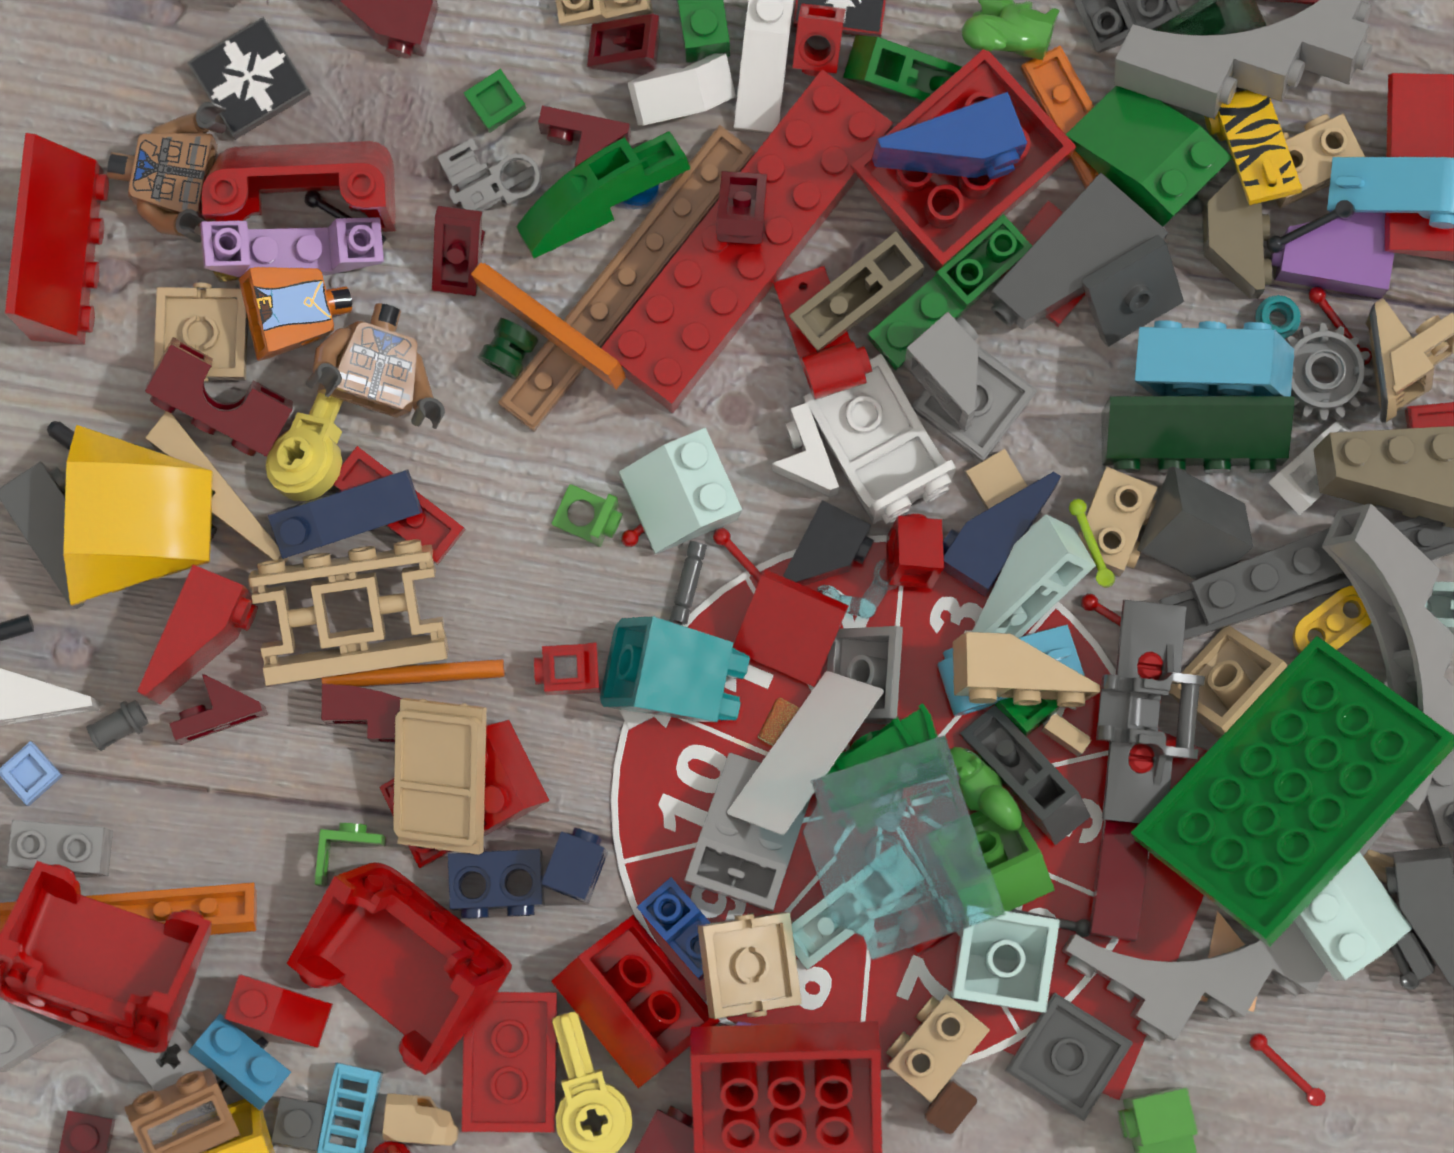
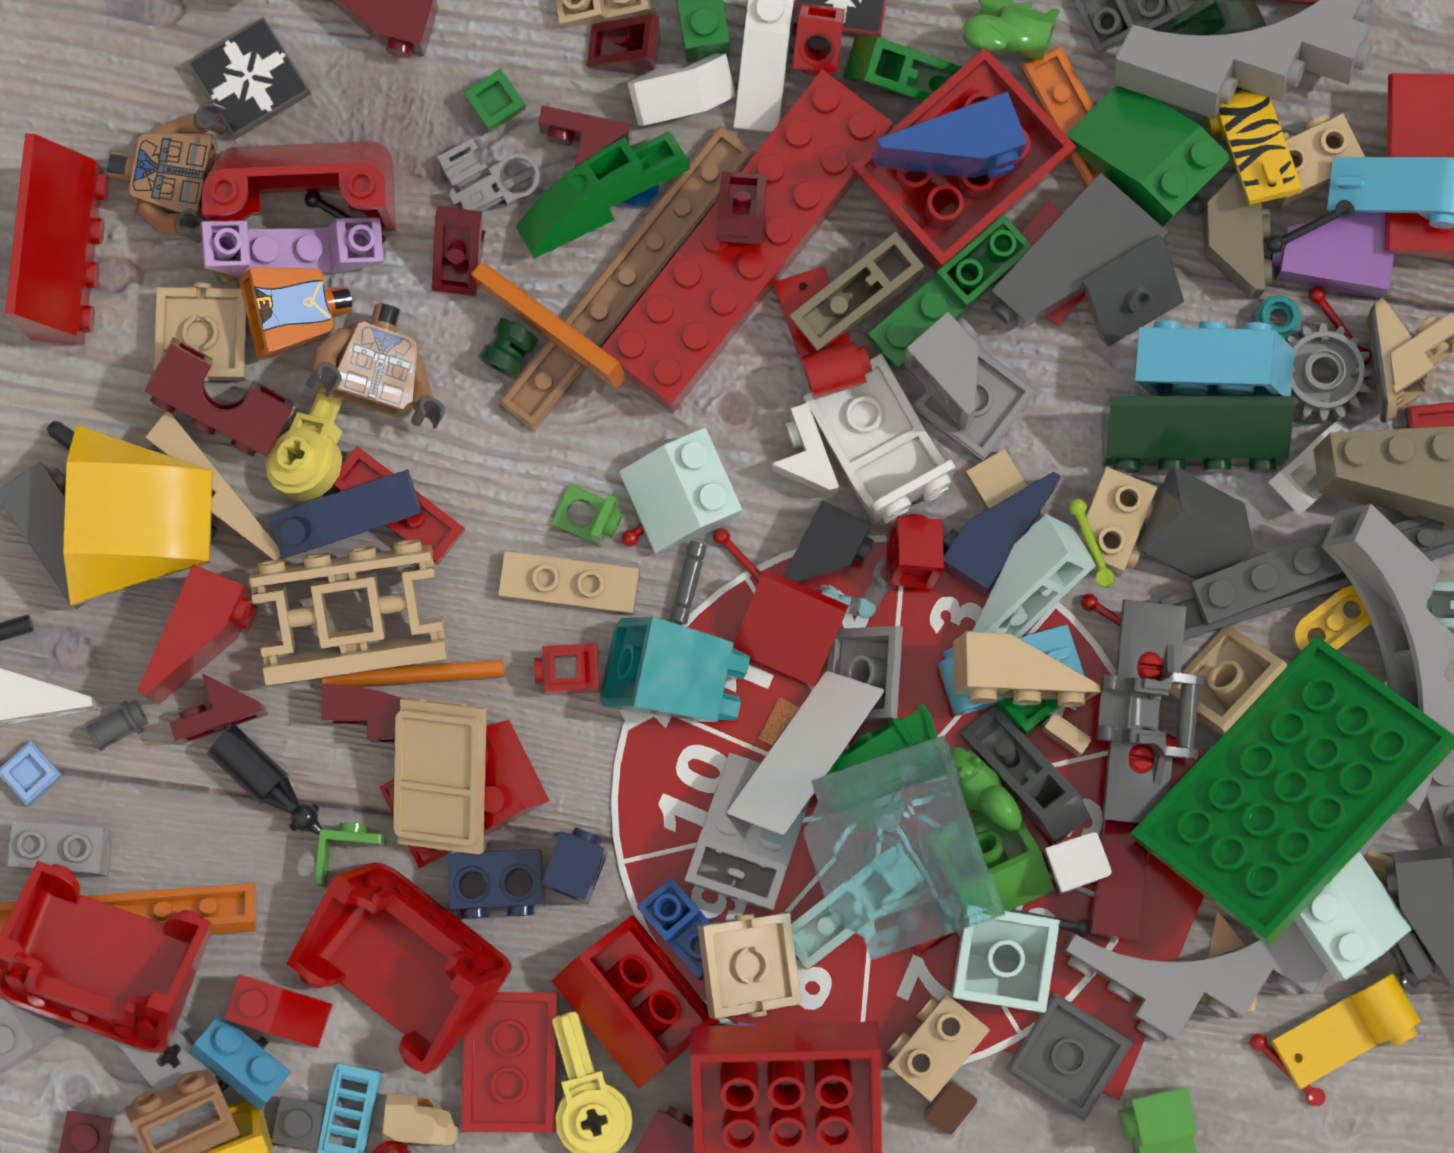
(262, 777): none -> black wheel
(568, 582): none -> tan plate
(1077, 862): none -> white slope
(1347, 1030): none -> yellow door

